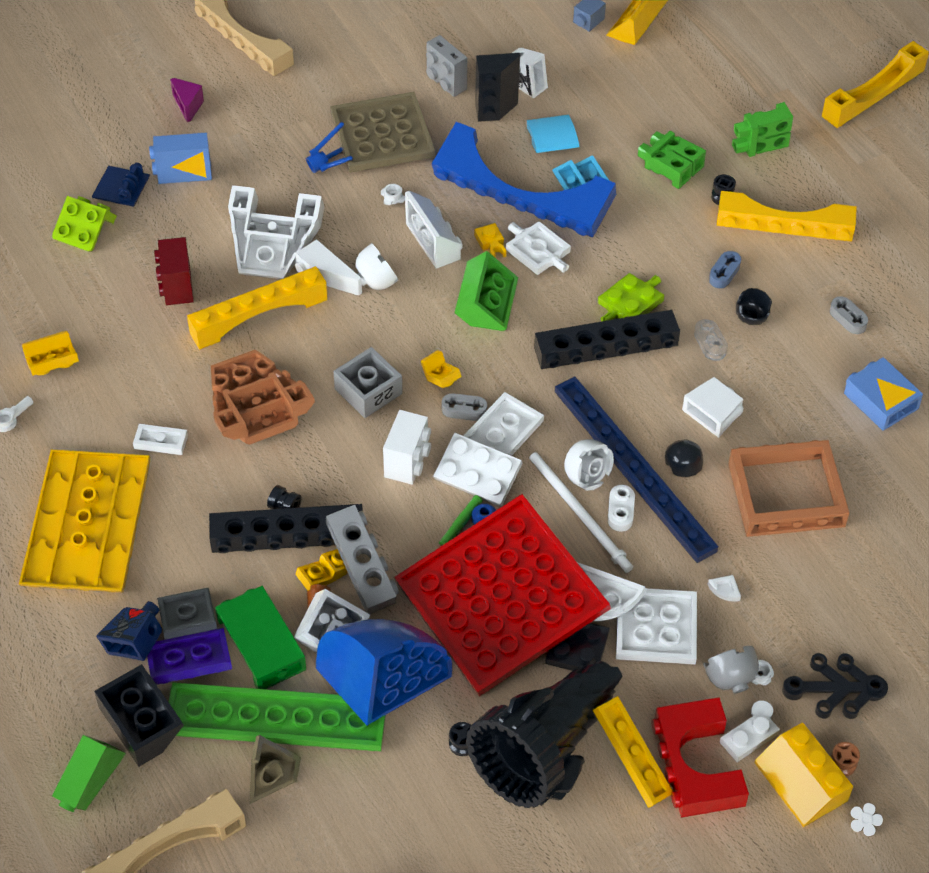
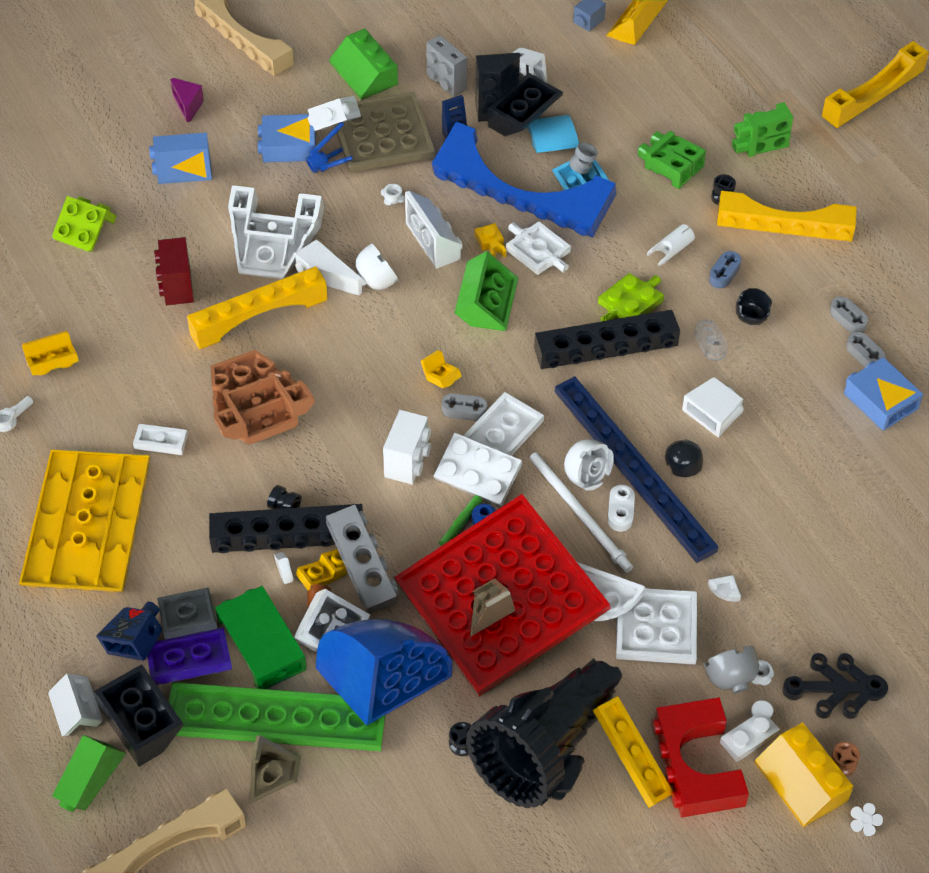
(74, 703): none -> white panel
(121, 185): dark blue hinge -> none
(284, 567): none -> white tile
(285, 138): none -> medium blue brick
(333, 113): none -> white torso
(364, 65): none -> bright green slope
(368, 382): light grey brick -> none
(450, 117): none -> dark blue slope
(491, 604): none -> dark tan slope
(521, 105): none -> black slope
(579, 648): black plate -> none
(584, 156): none -> light grey wheel
(673, 243): none -> white piece
(788, 520): nougat window -> none
(866, 350): none -> light grey beam

